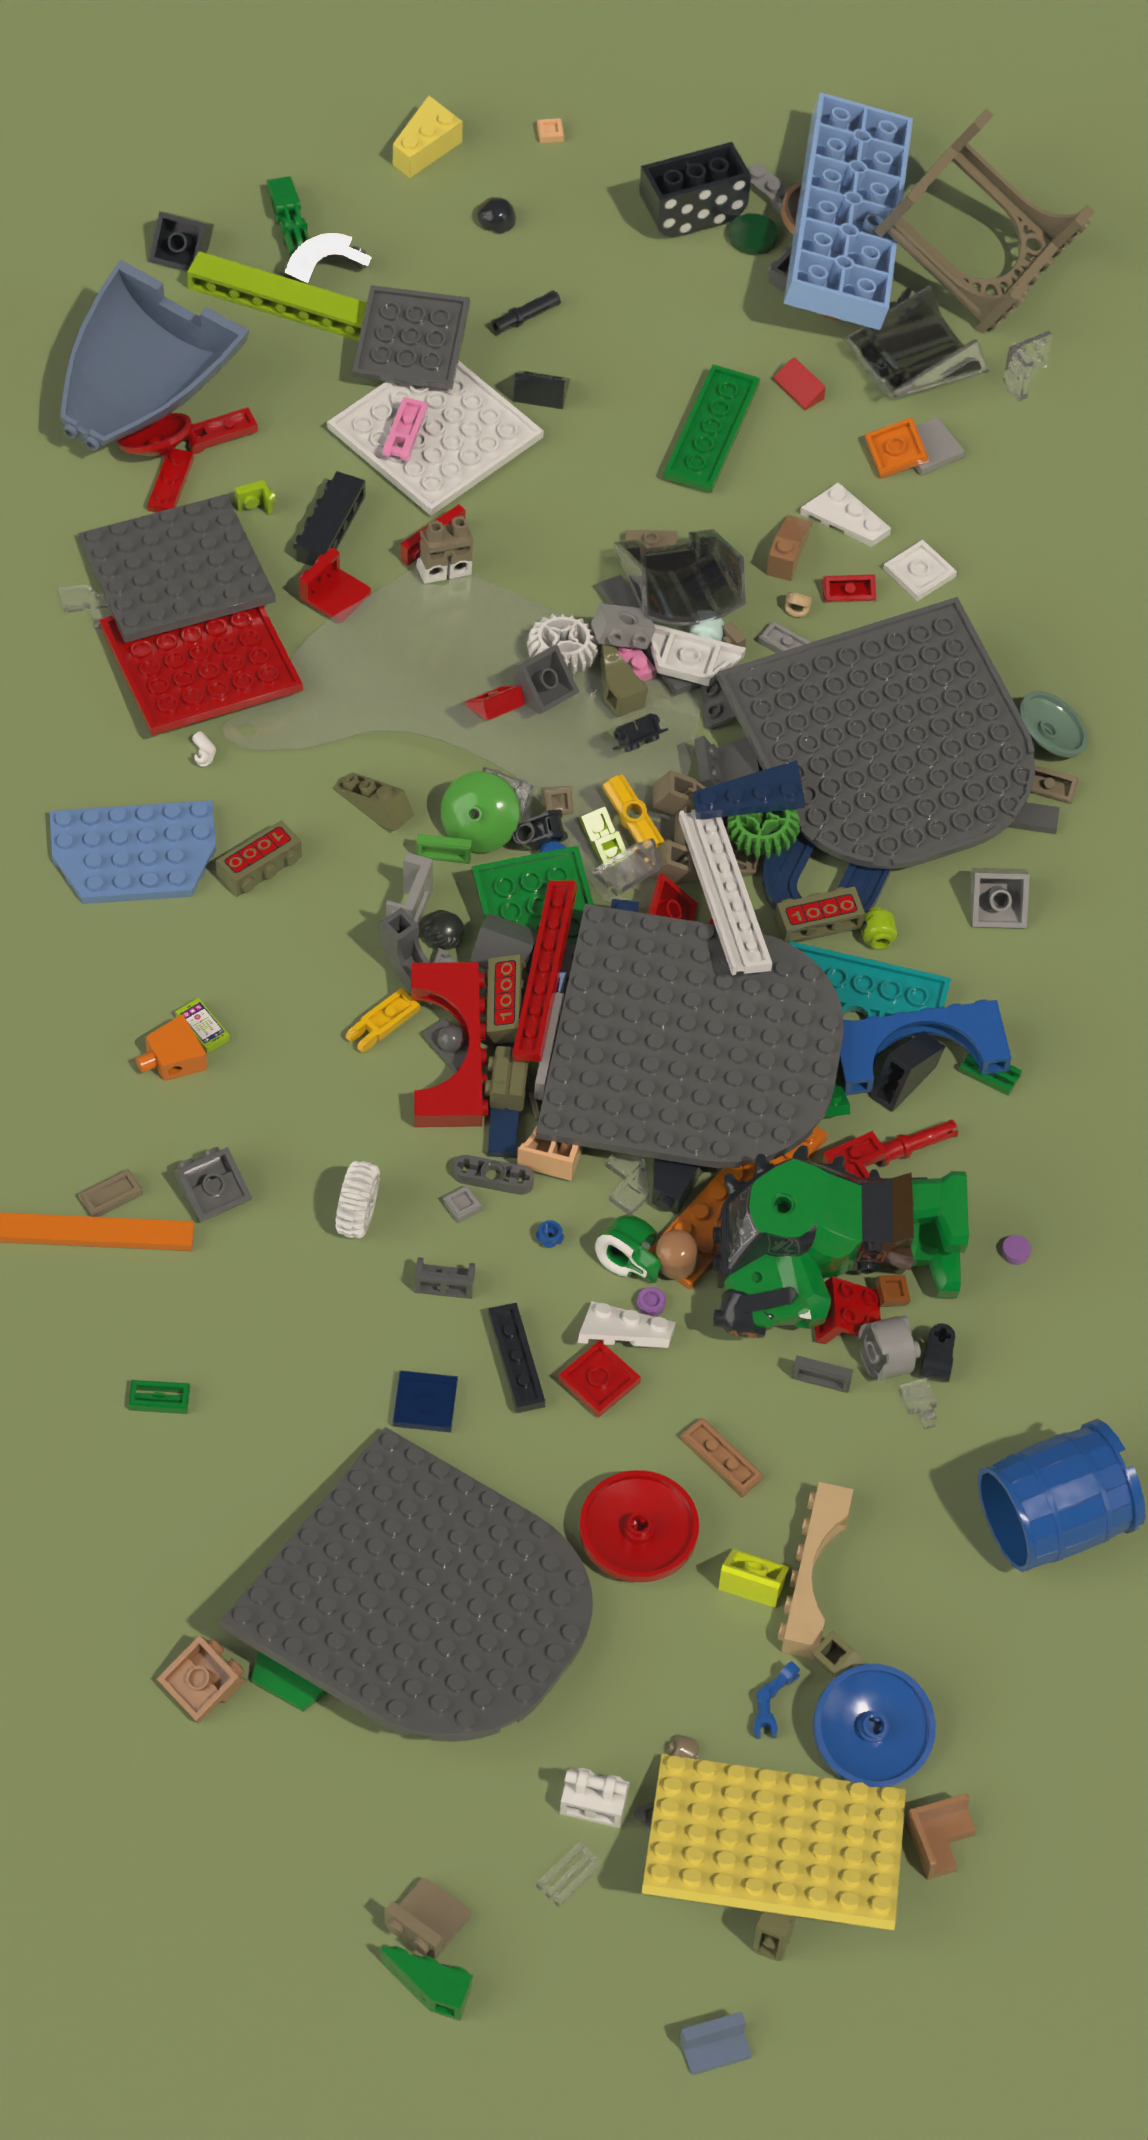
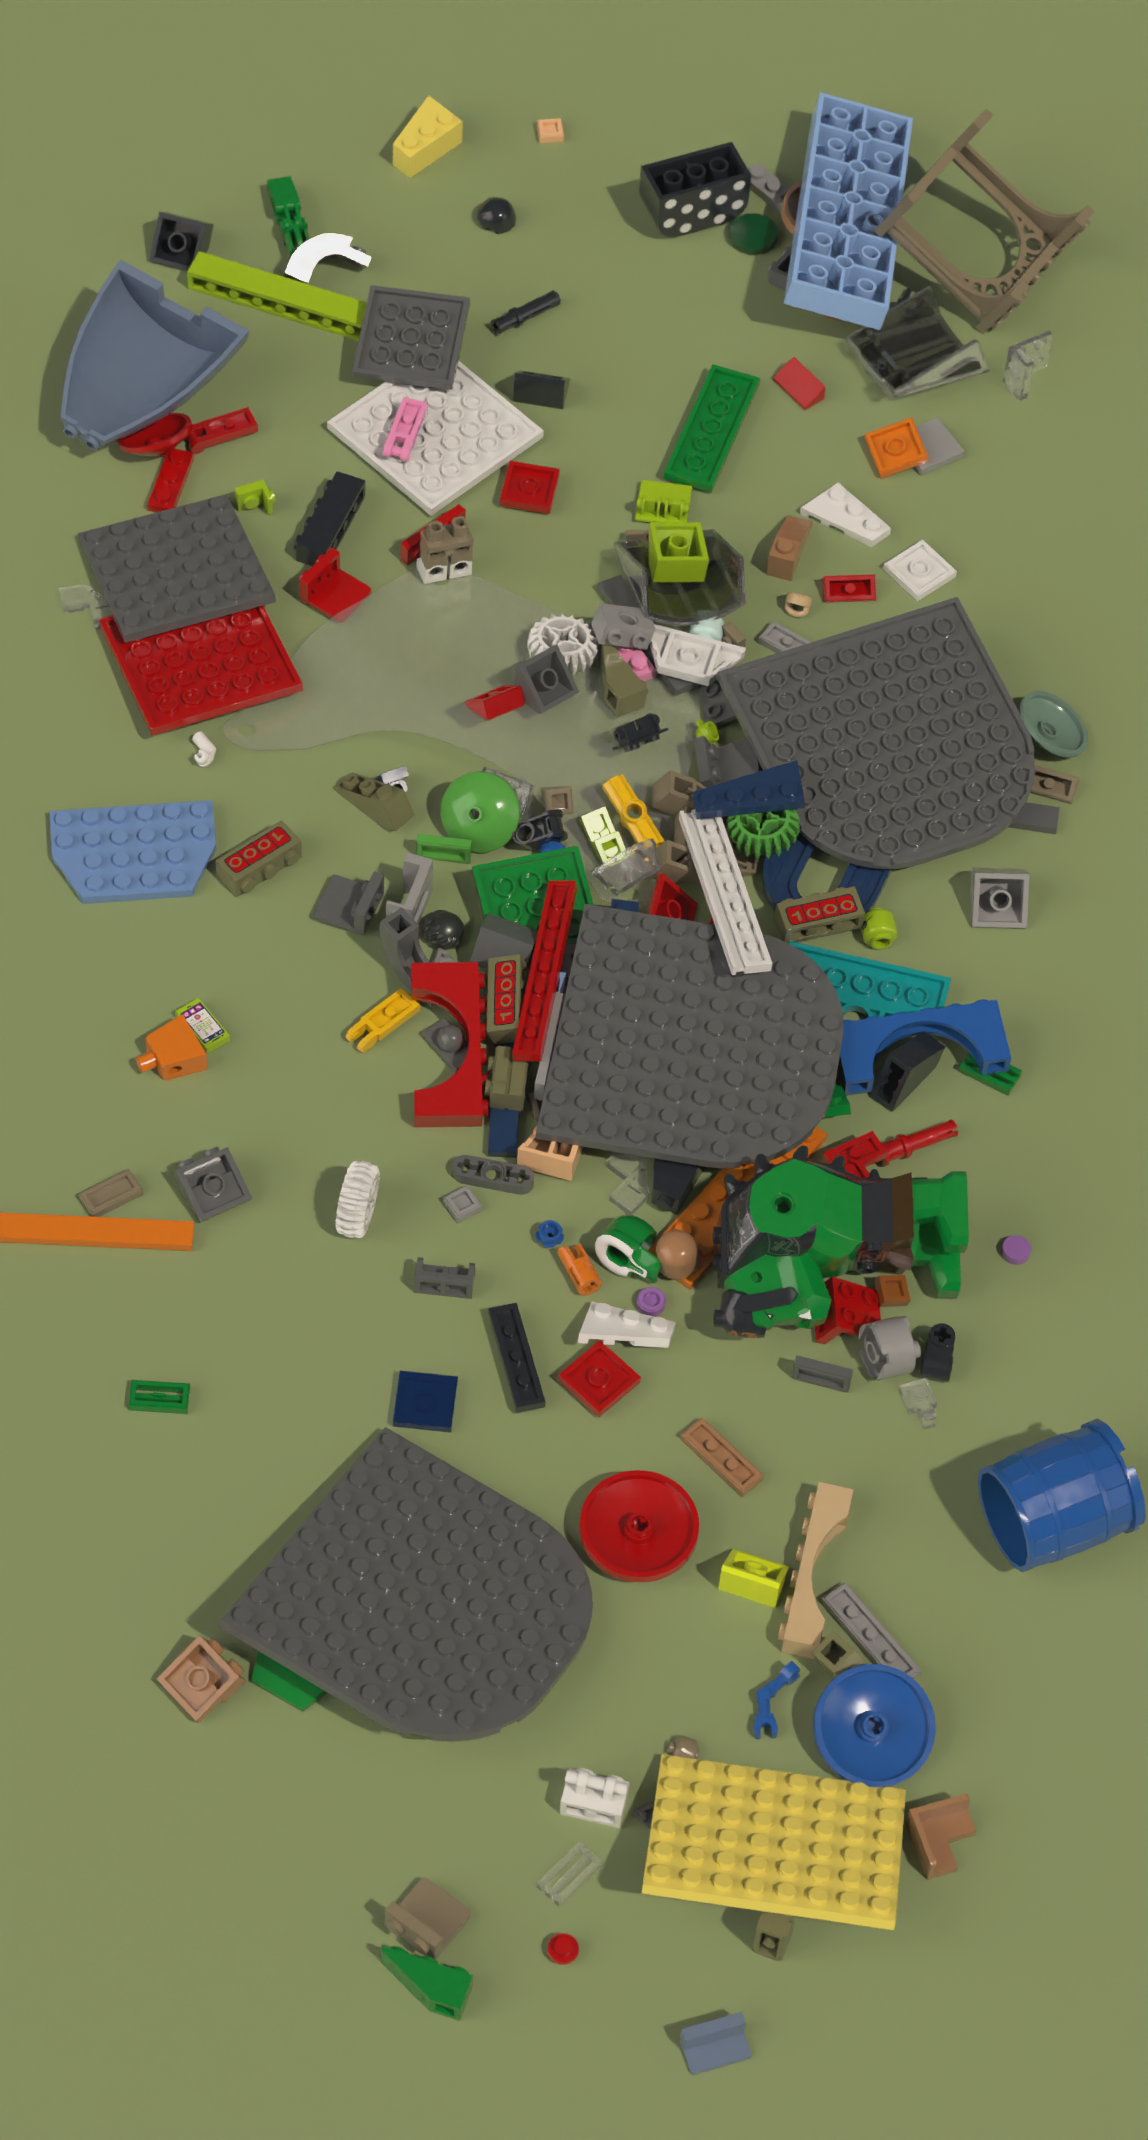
(350, 903): none -> dark grey bracket
(395, 777): none -> tile
(529, 487): none -> red plate
(563, 1949): none -> red plate
(580, 1269): none -> orange hinge
(663, 502): none -> lime hinge
(677, 552): none -> lime slope
(708, 730): none -> lime plate
(867, 1630): none -> light grey tile

